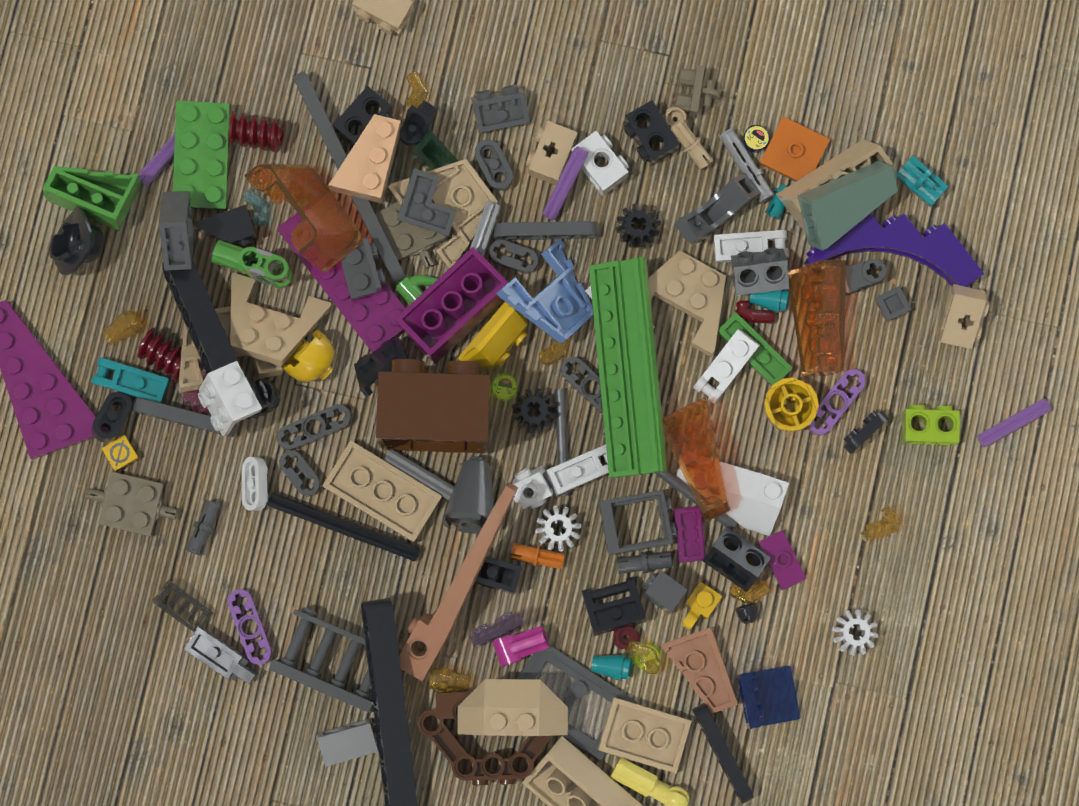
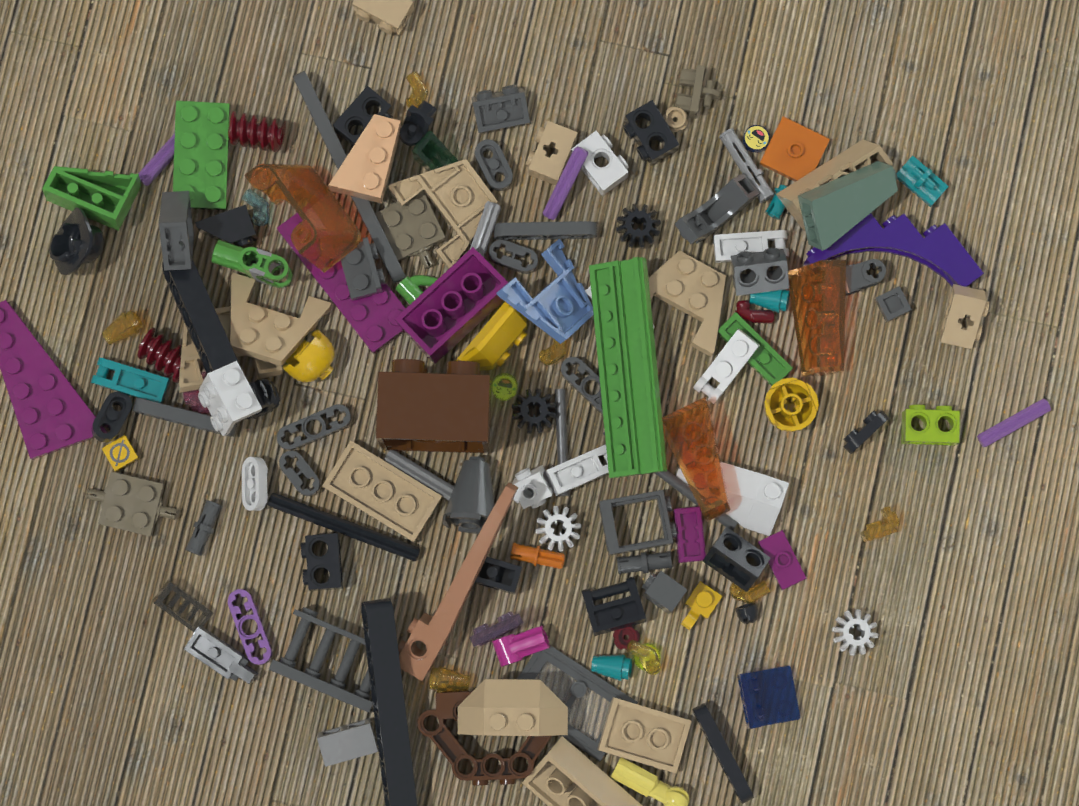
(329, 561): none -> black brick
(378, 361): black wing -> none
(418, 206): dark grey plate -> none
(691, 144): tan axle -> none
(703, 666): nougat wing -> none
(854, 391): medium lavender beam -> none

